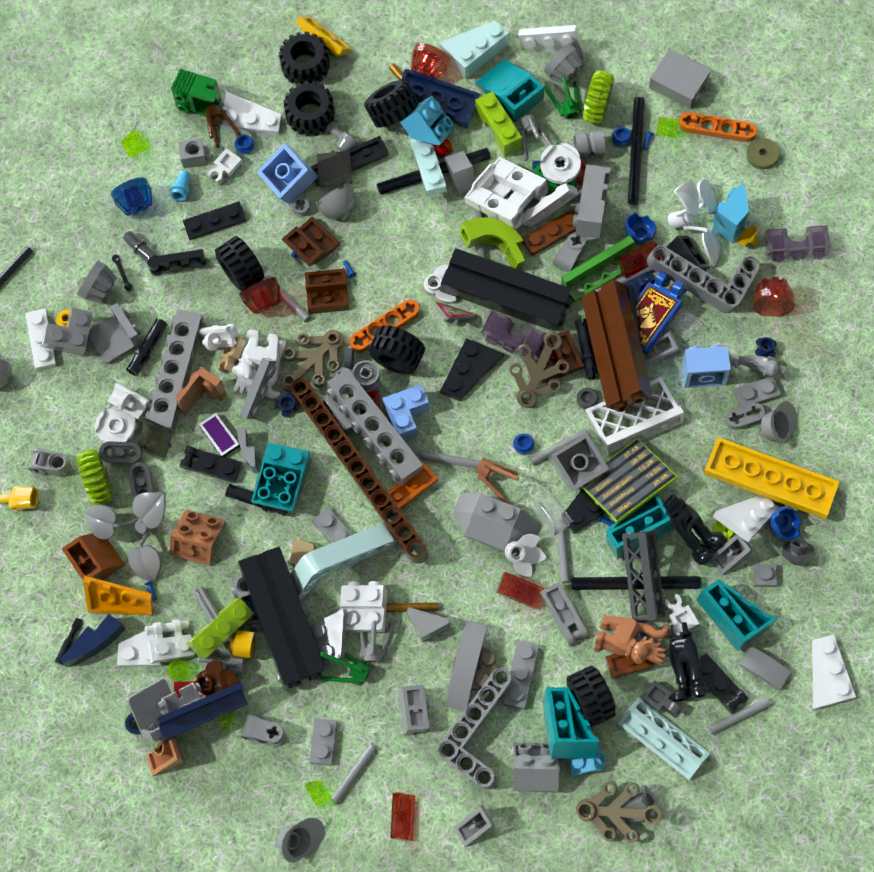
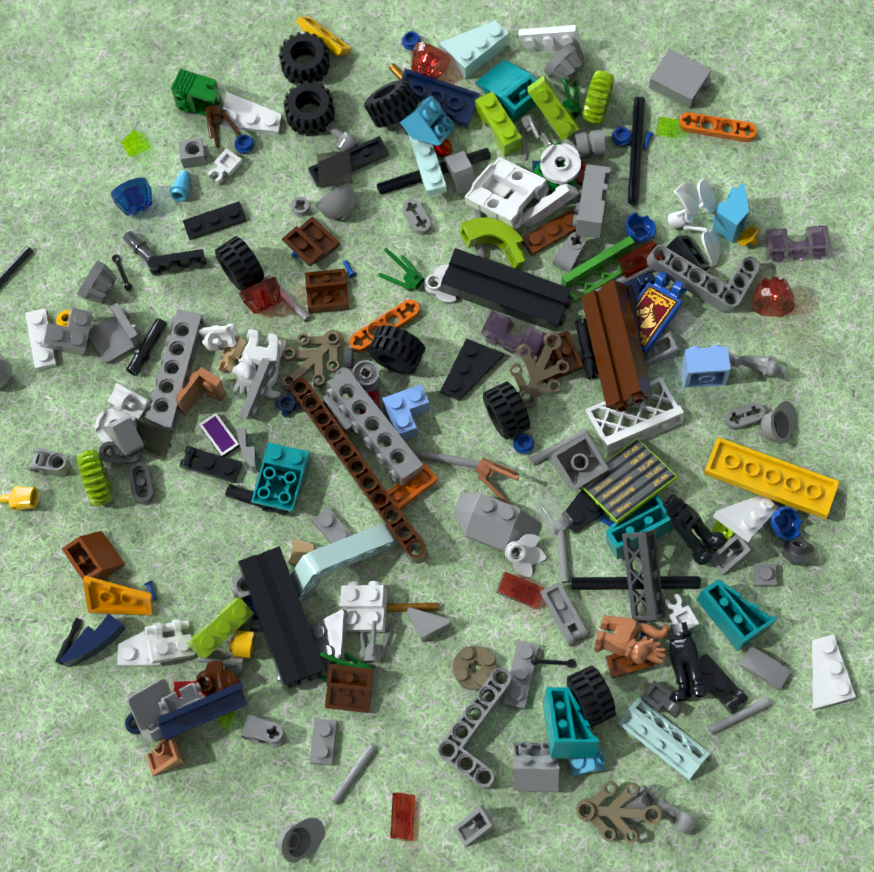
(124, 435): none -> light grey slope
(150, 509): light grey plant -> none
(178, 670): clear neon green plate -> none
(195, 537): nougat bracket -> none
(208, 607): light grey axle -> none
(287, 173): light blue brick -> none
(317, 792): clear neon green slope -> none
(349, 688): none -> reddish brown slope
(410, 39): none -> blue plate
(412, 278): none -> green plant
(413, 219): none -> light grey beam
(413, 709): light grey hinge -> none
(453, 313): light grey piece -> none
(465, 665): light grey slope -> none
(506, 410): none -> black tyre
(552, 108): none -> lime arch
(570, 663): none -> black hinge
(587, 398): dark grey tile -> none
(684, 822): none -> light grey bar
(757, 392): light grey plate -> none
(762, 161): olive piece -> none
(765, 342): dark blue plate -> none

